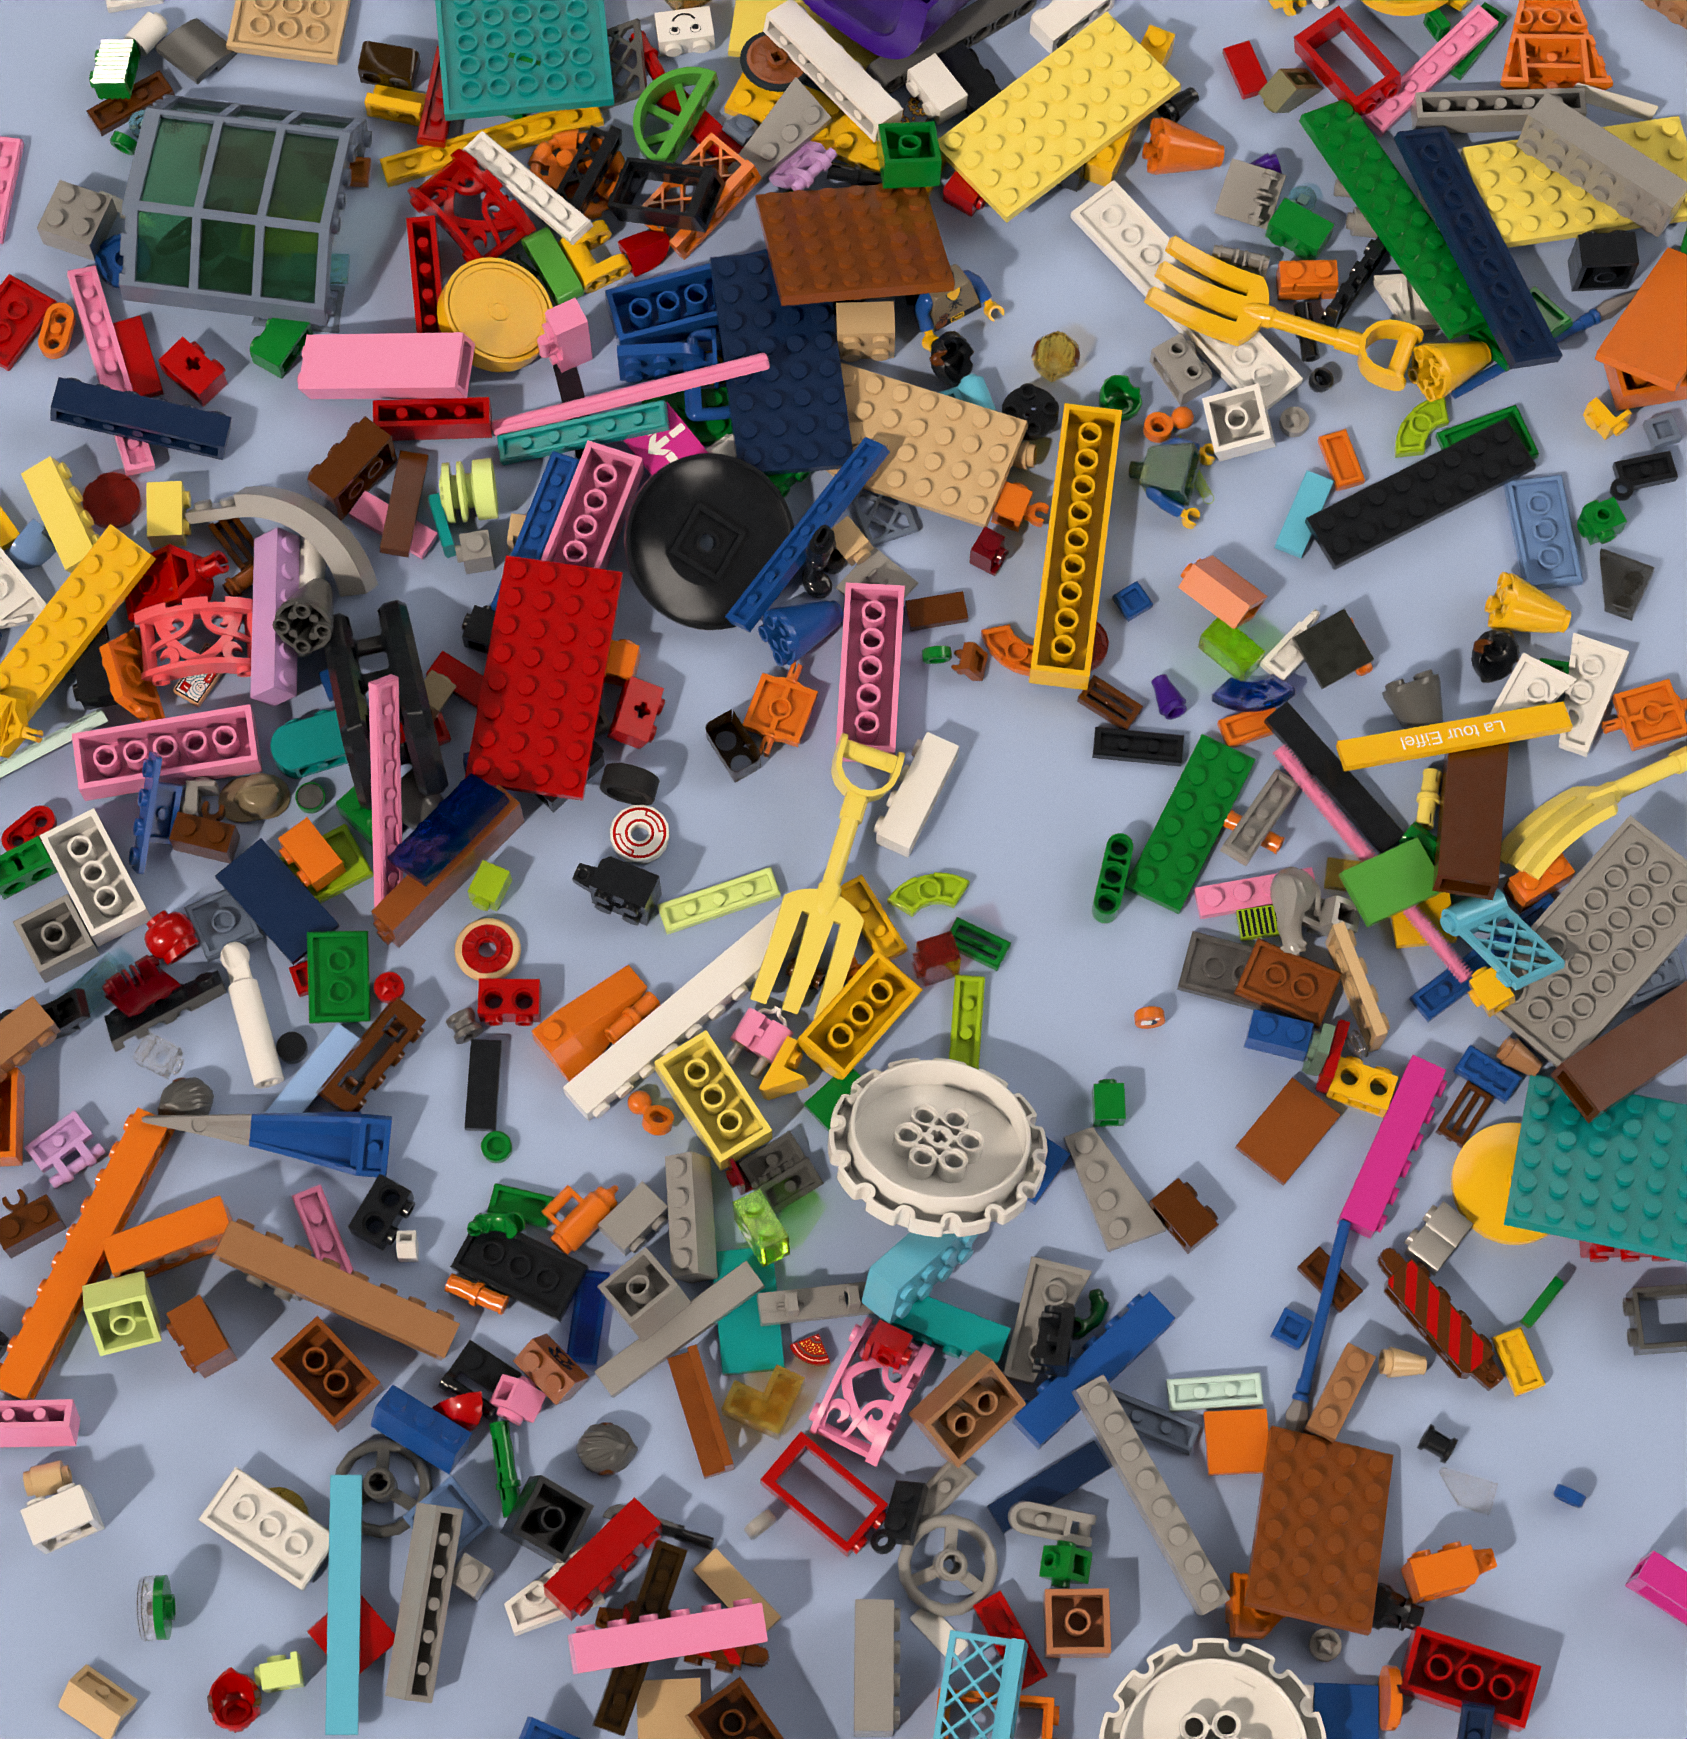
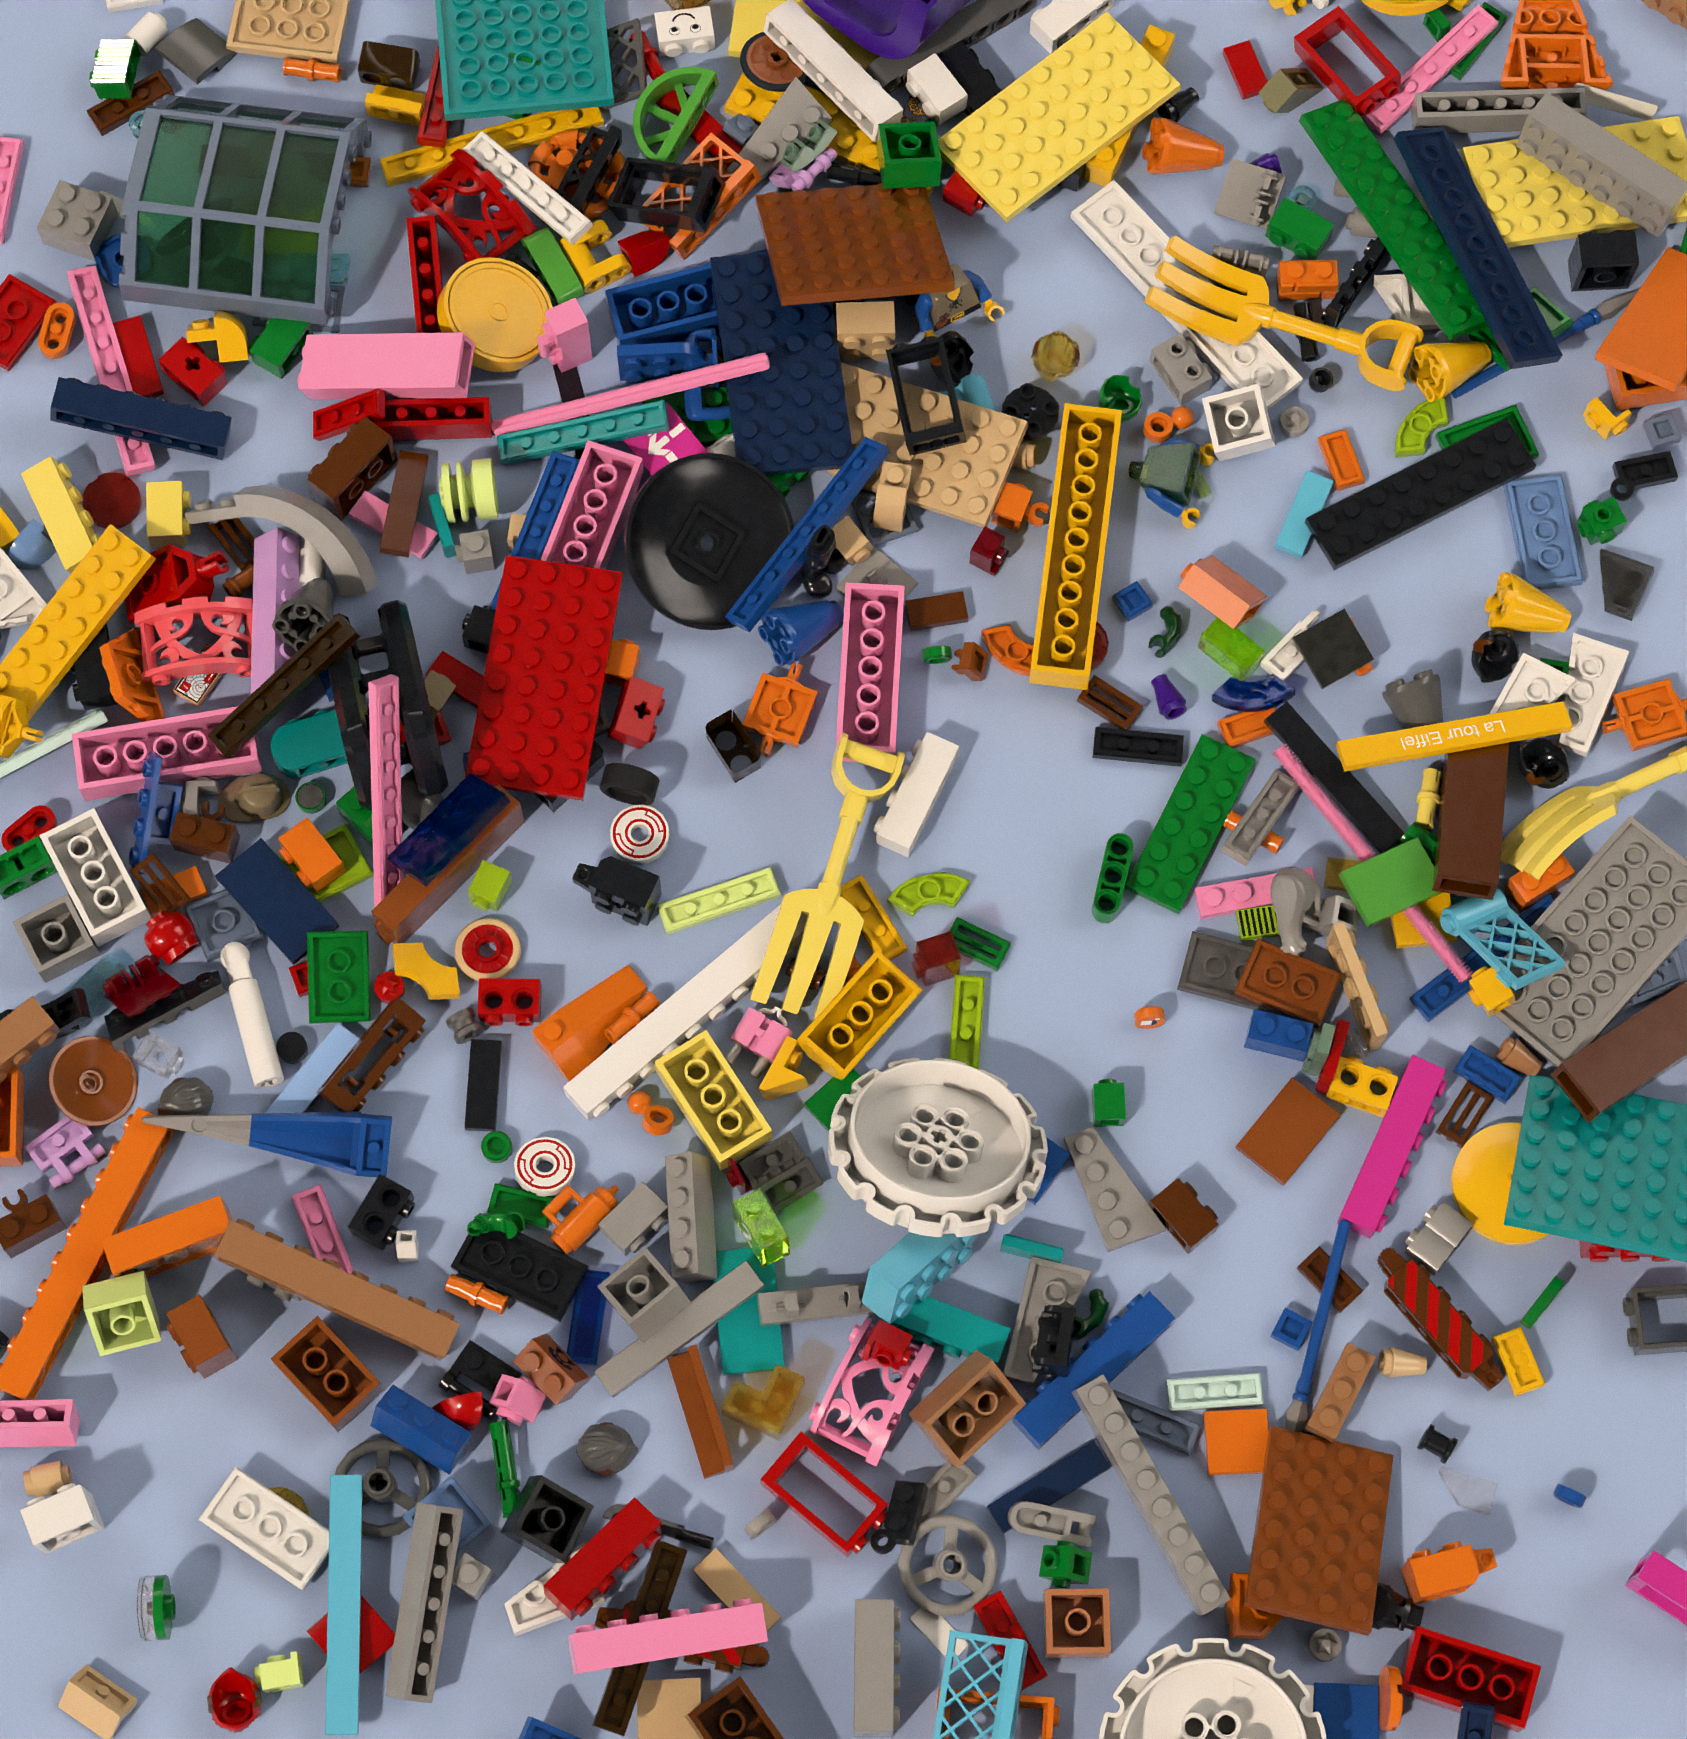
(92, 1081): none -> dark orange hat
(123, 143): green tile -> none
(144, 864): none -> reddish brown tile
(188, 879): none -> orange tile
(227, 331): none -> yellow brick
(283, 685): none -> dark brown plate
(312, 70): none -> orange pin
(340, 416): none -> red tile
(436, 979): none -> yellow tile
(543, 1150): none -> white tile
(800, 153): none -> sand green slope
(811, 1351): red tile -> none
(892, 496): none -> tan brick
(934, 437): none -> black window
(1027, 1248): none -> teal tile
(1173, 625): none -> dark green piece
(1543, 763): none -> black hair

